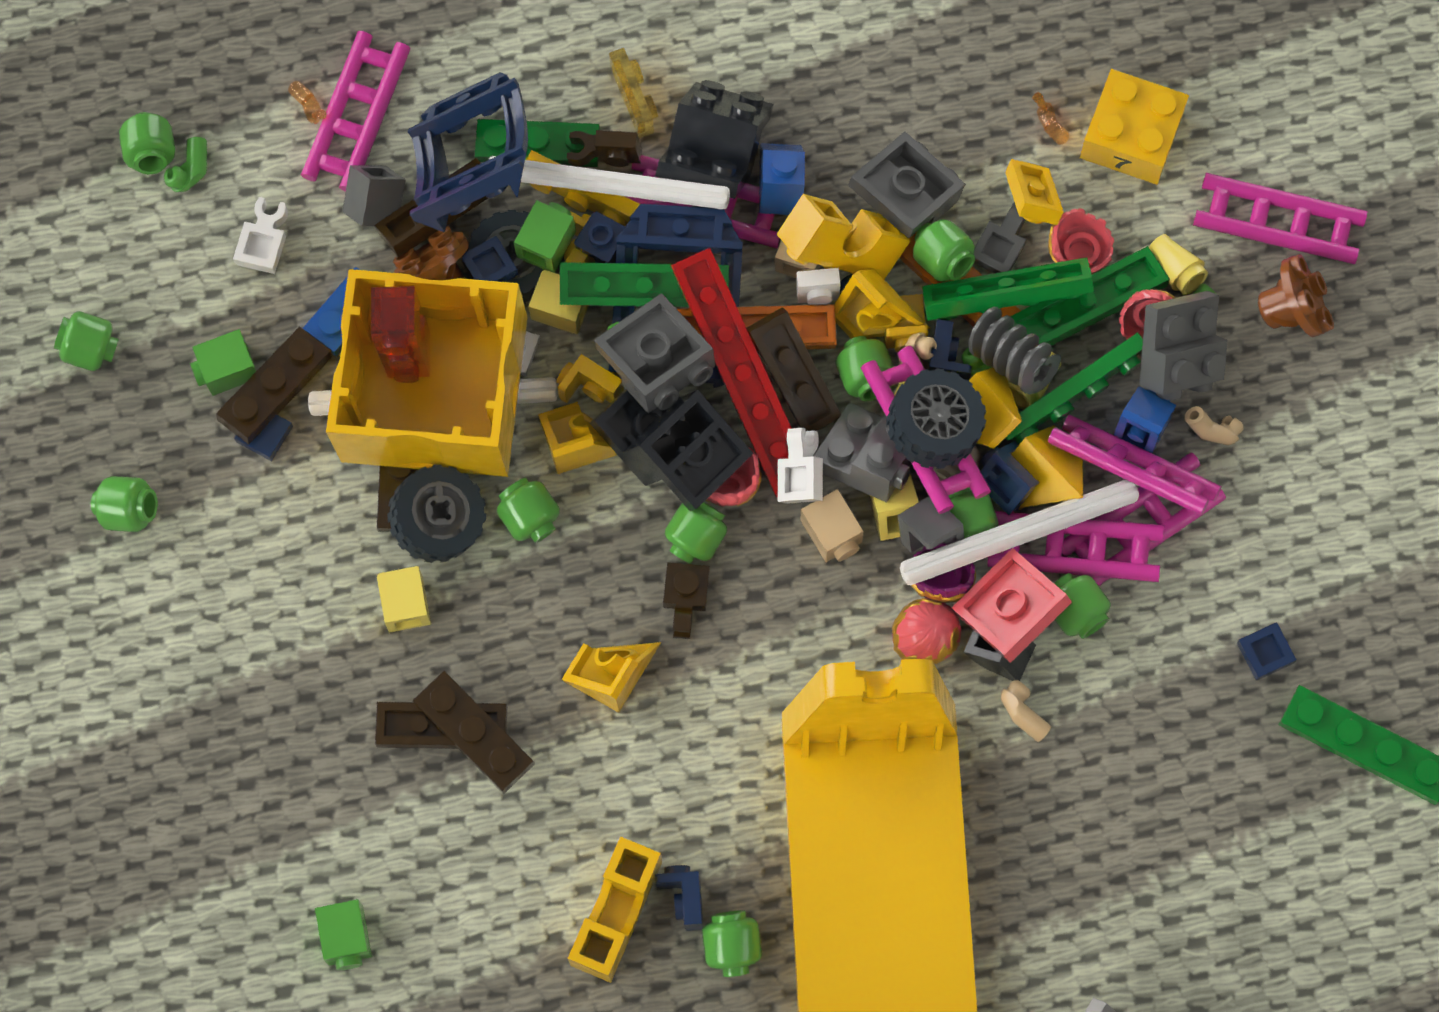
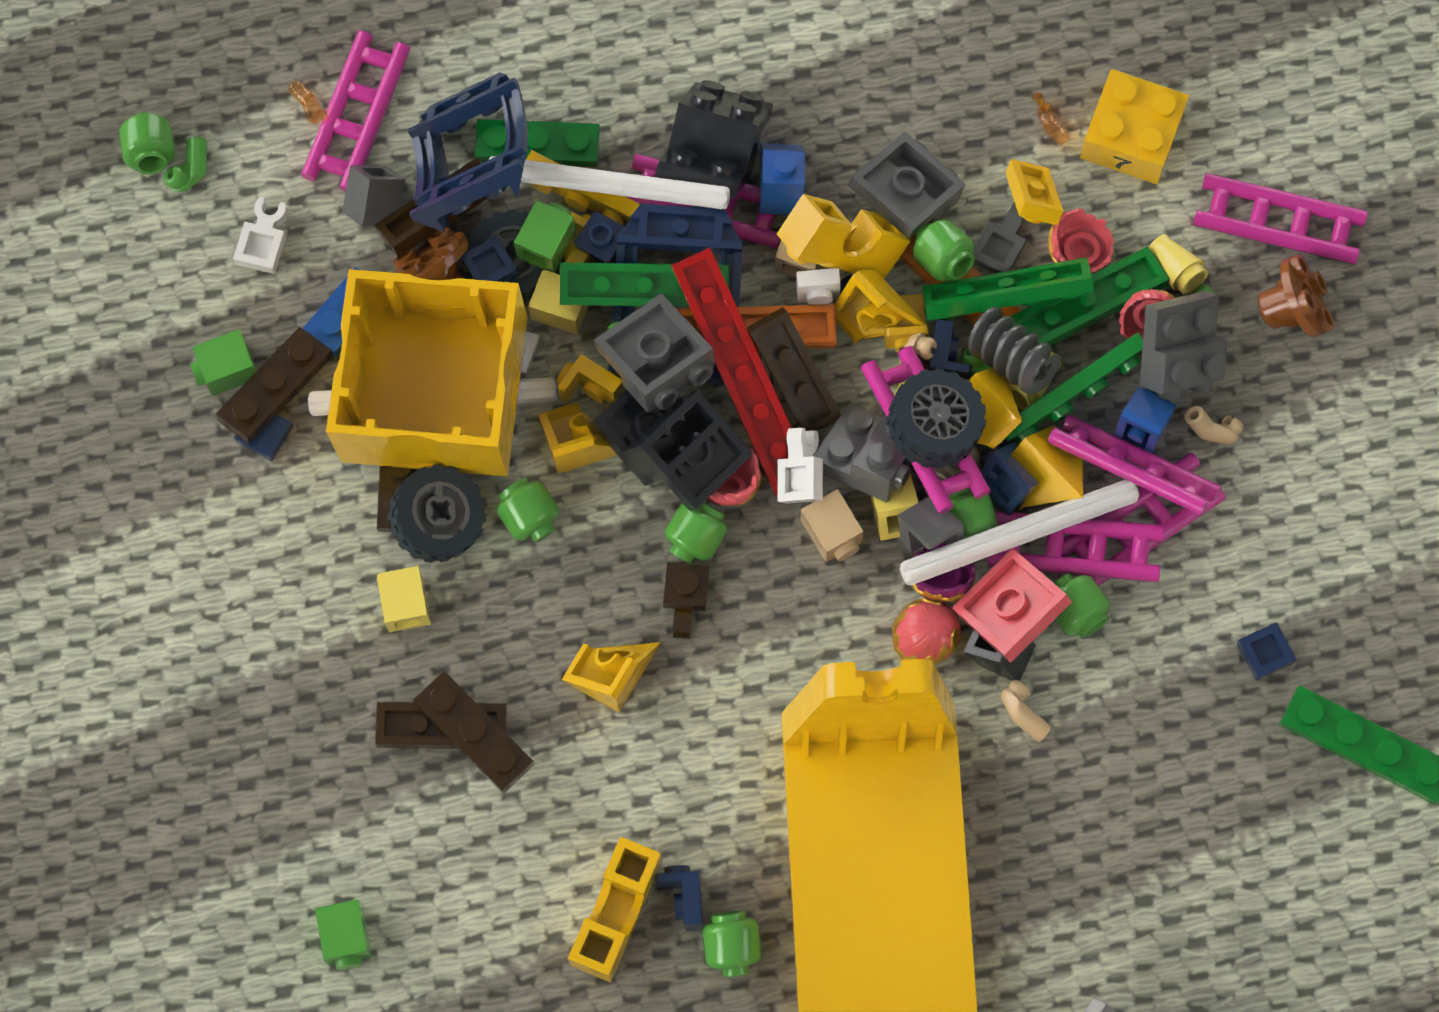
(85, 341): bright green head -> none
(124, 504): bright green head -> none
(400, 333): clear red arch -> none
(611, 147): dark brown plate -> none
(628, 77): clear yellow plate -> none
(850, 360): bright green head -> none

